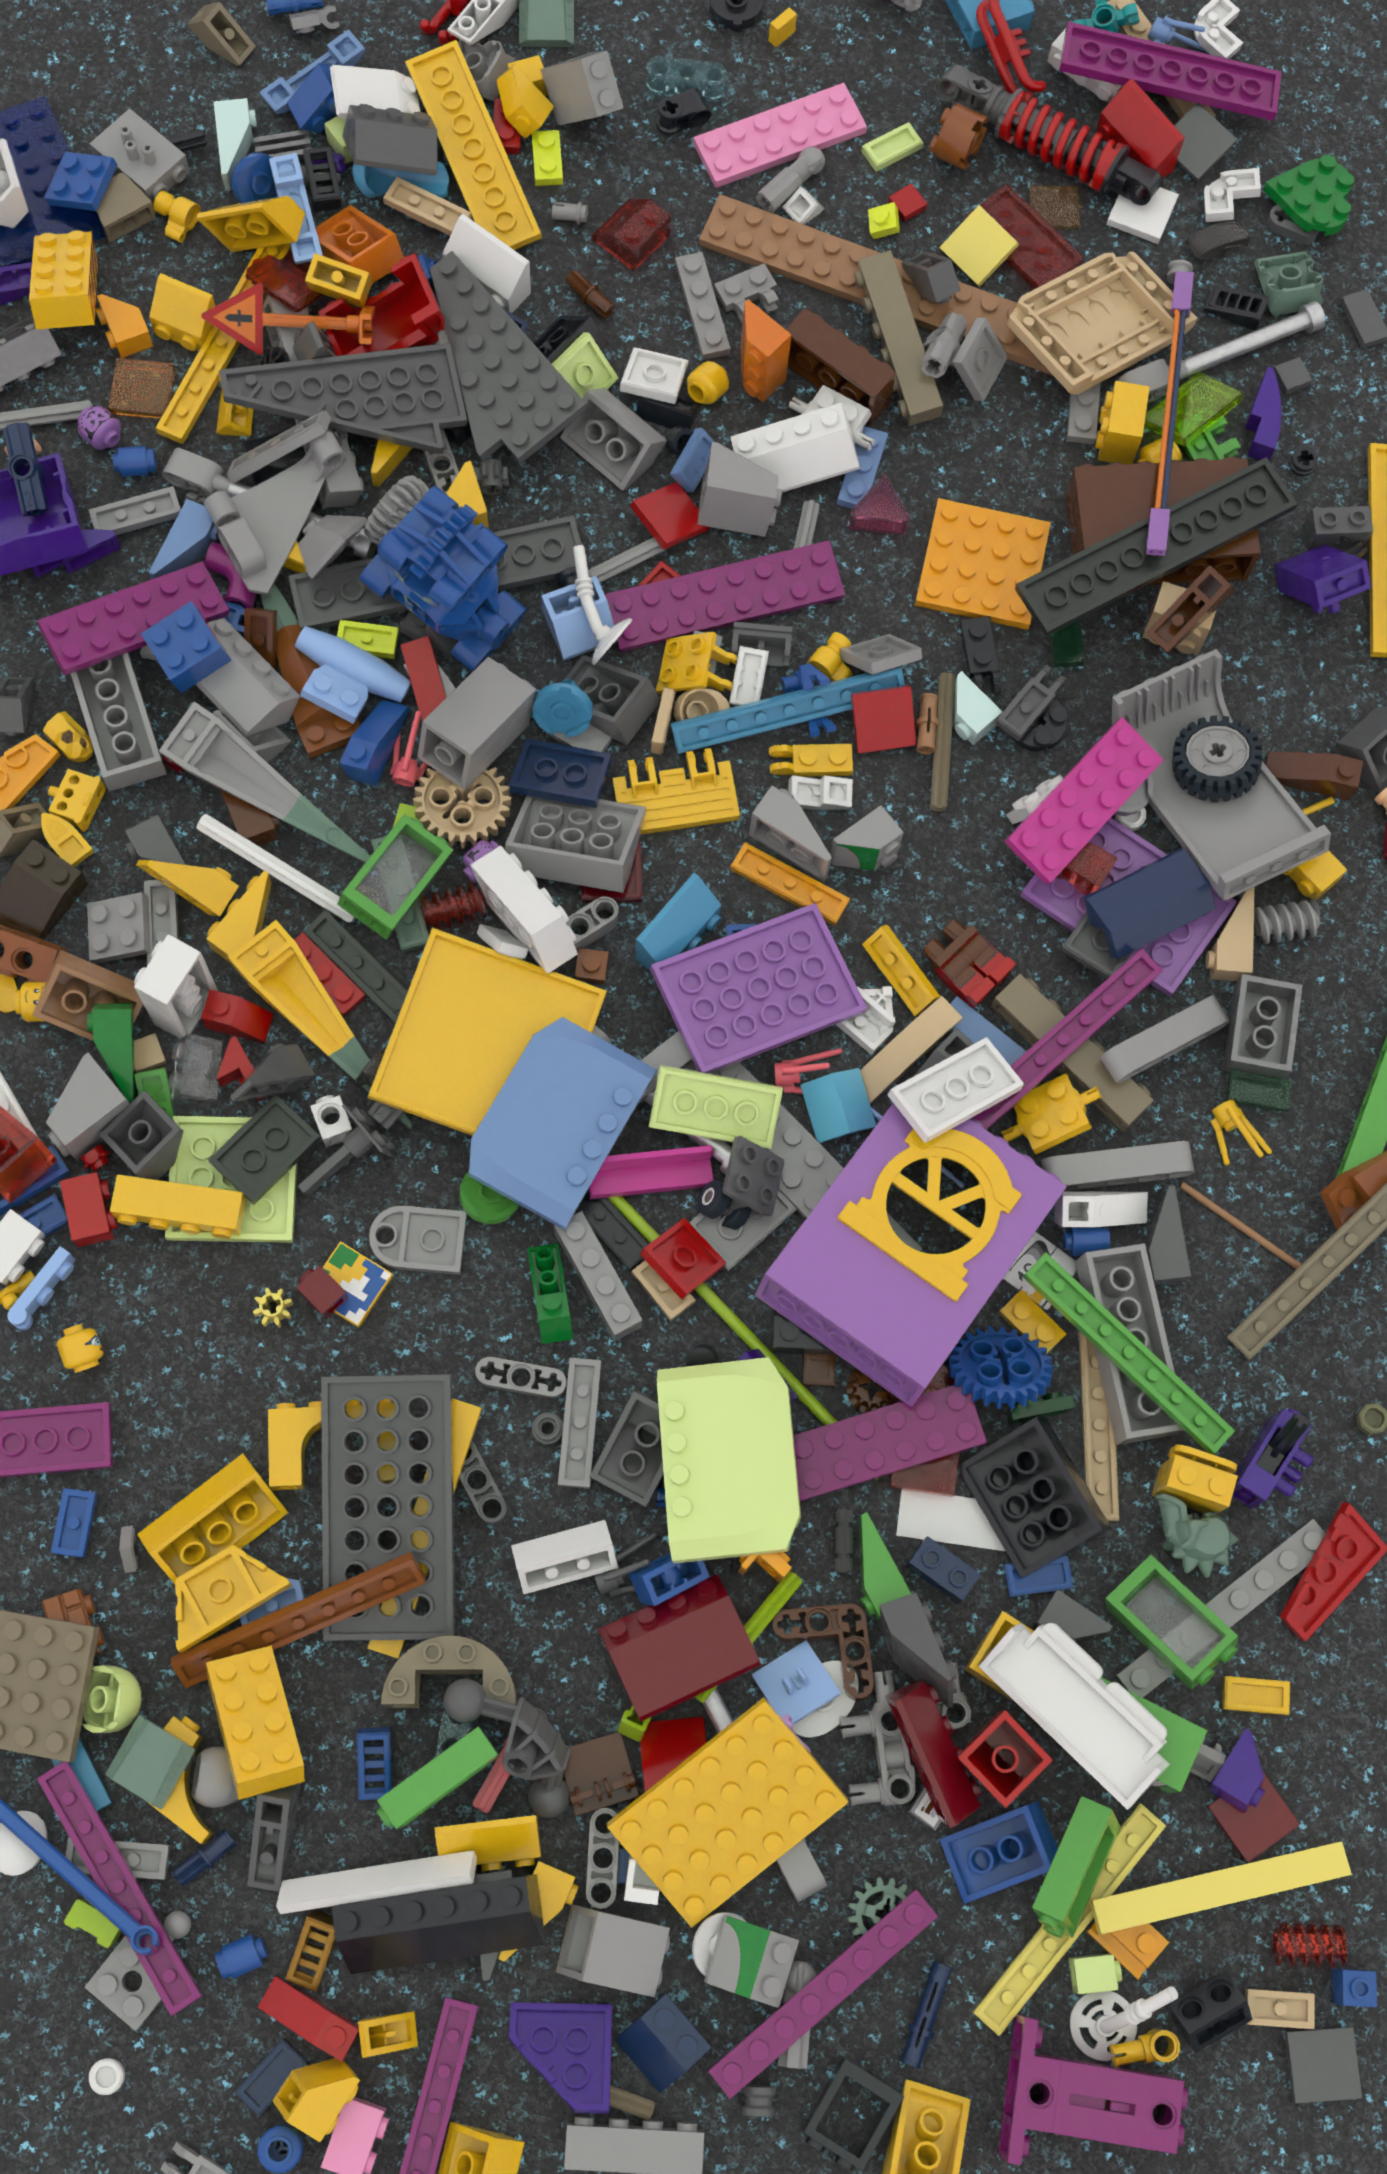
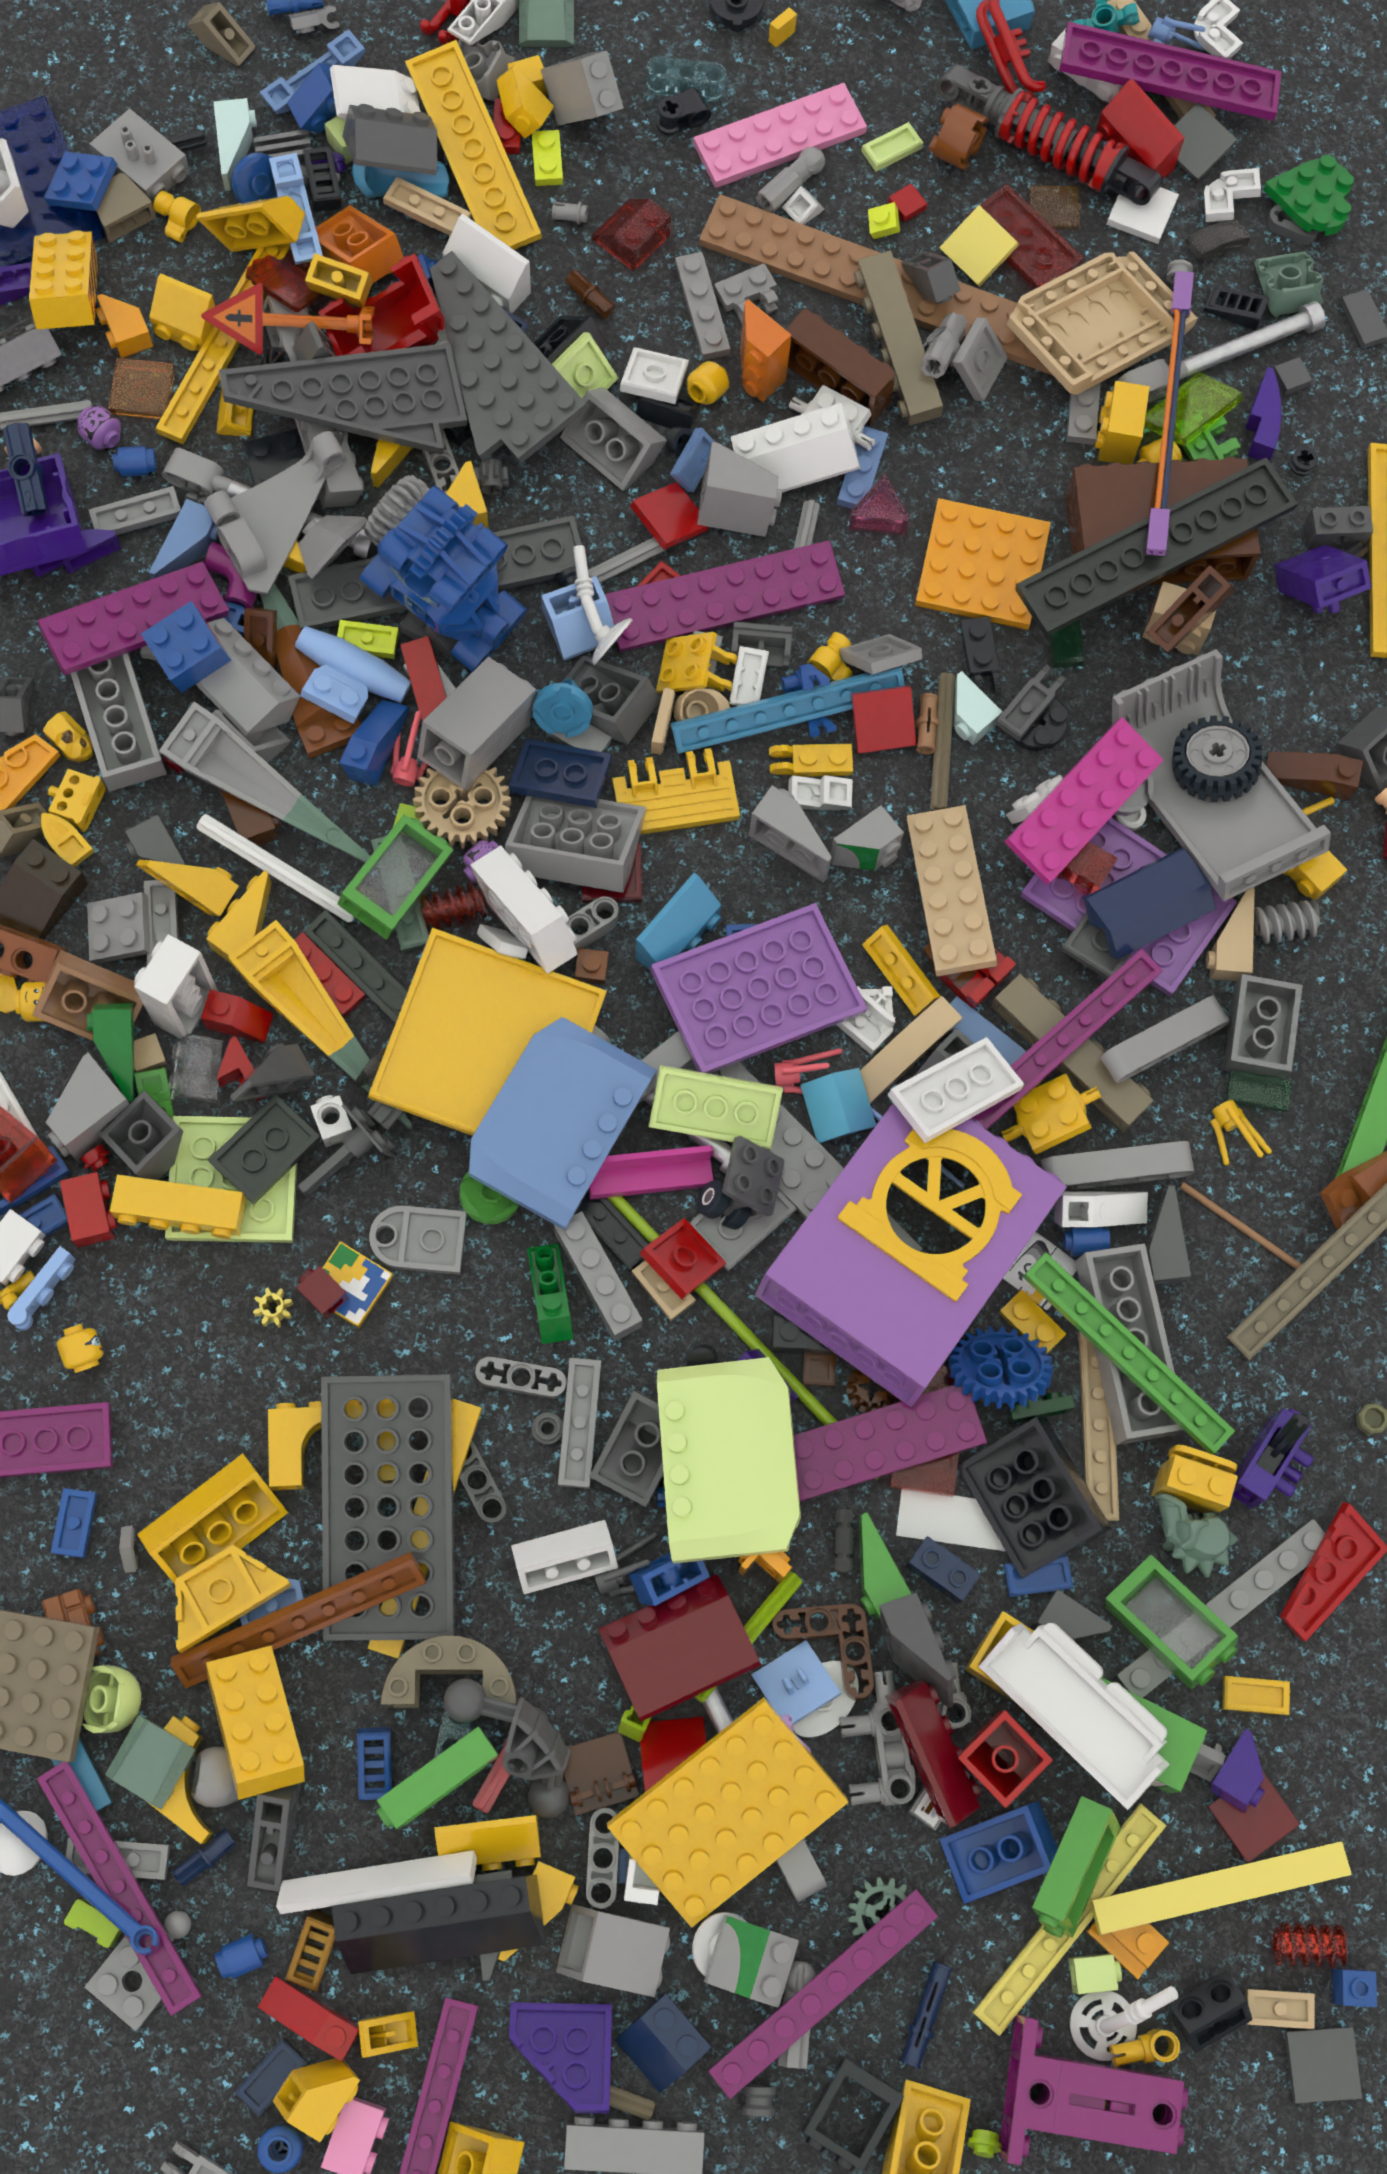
(106, 2076): white tile -> none
(279, 446): light grey tile -> none
(788, 883): light orange tile -> none
(951, 891): none -> tan plate
(984, 2143): none -> lime plate

